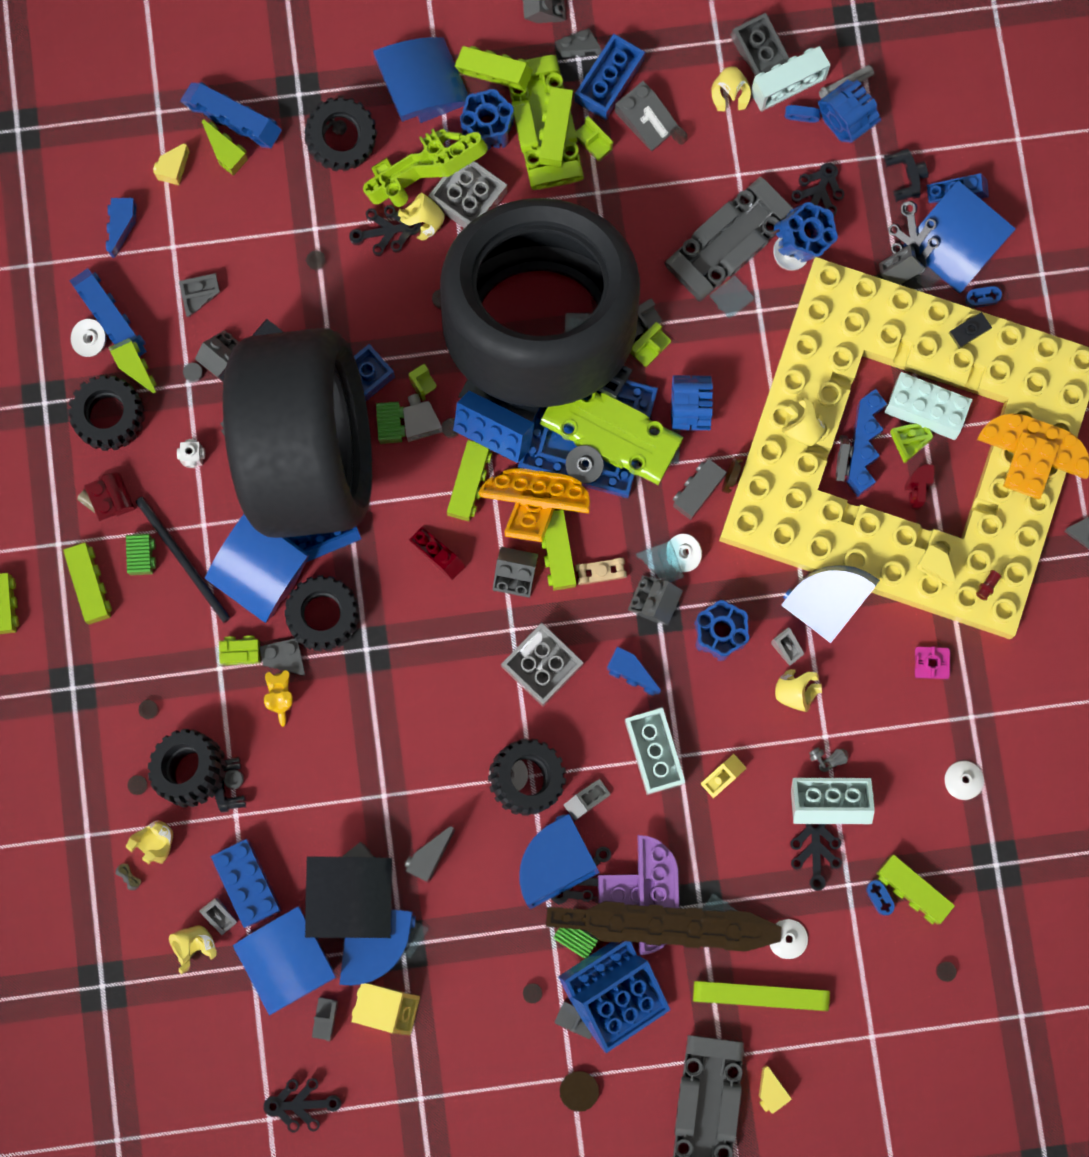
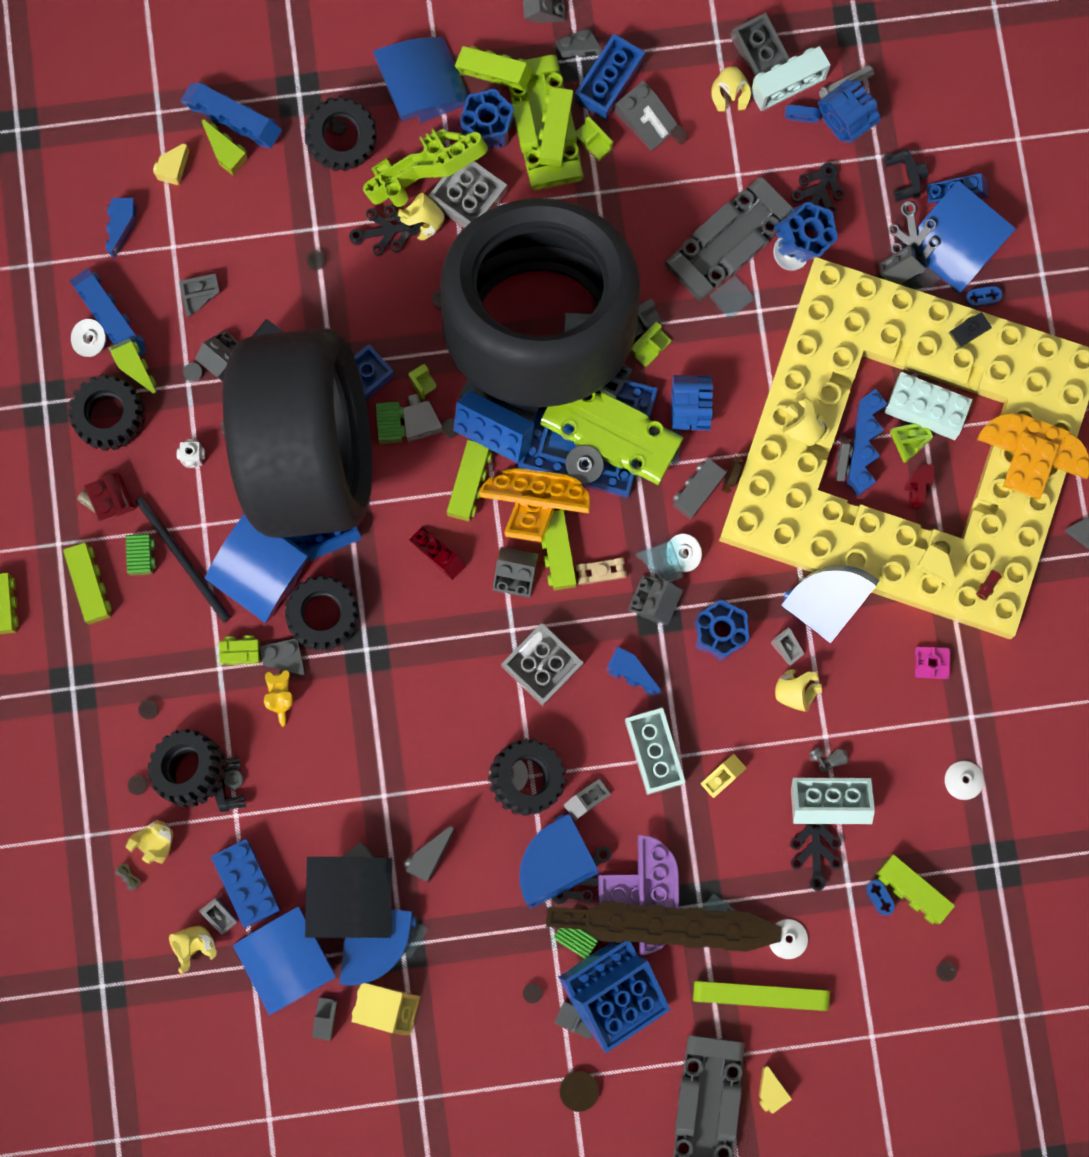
(299, 1105): black plant -> none

